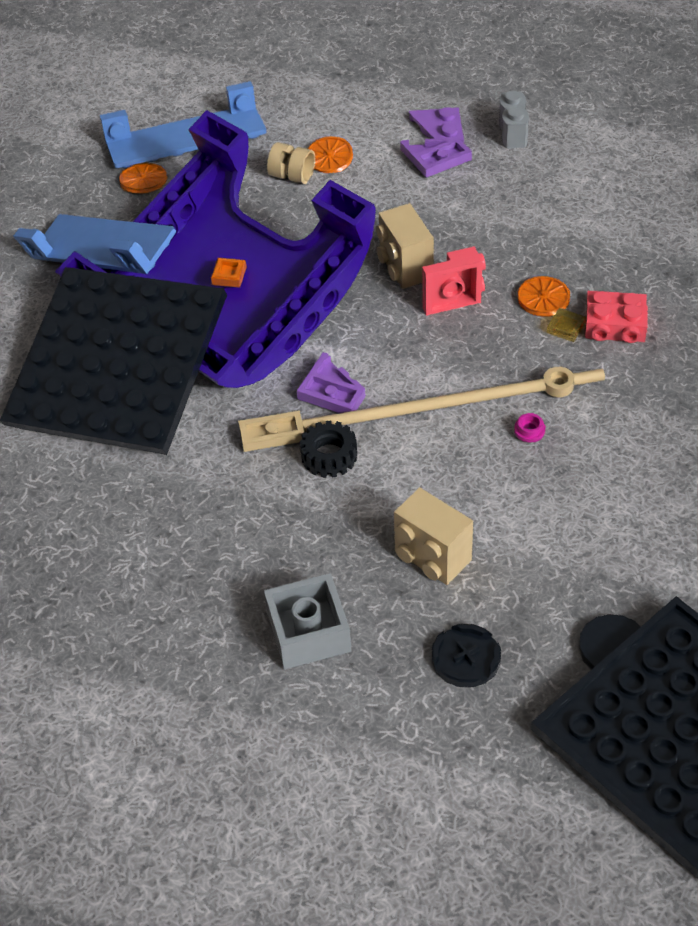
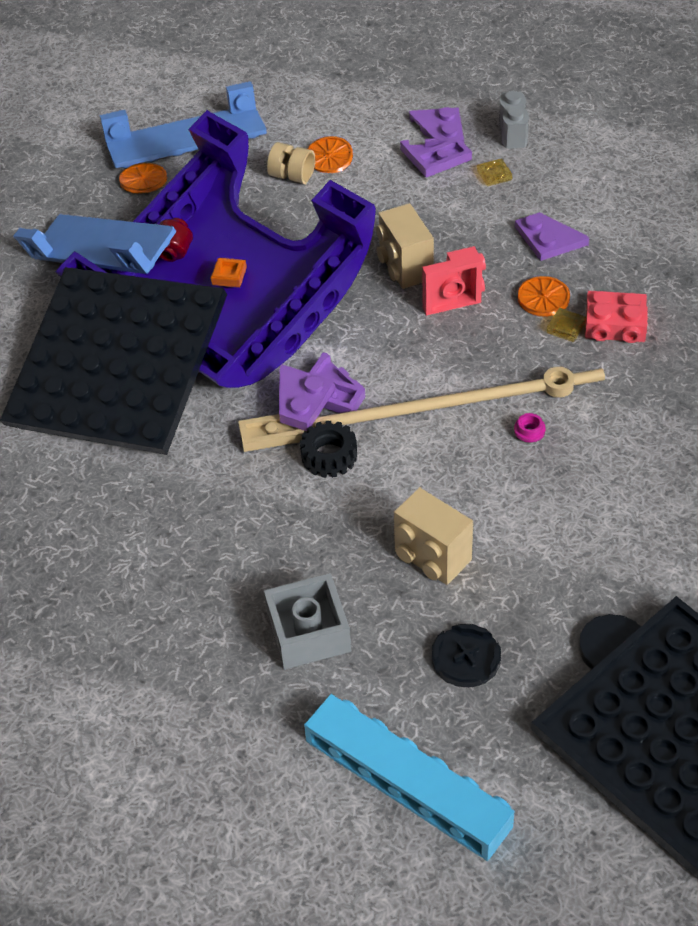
(180, 241): none -> dark red head
(302, 396): none -> medium lavender wing
(410, 776): none -> medium azure brick
(494, 172): none -> clear yellow tile
(549, 236): none -> medium lavender wing

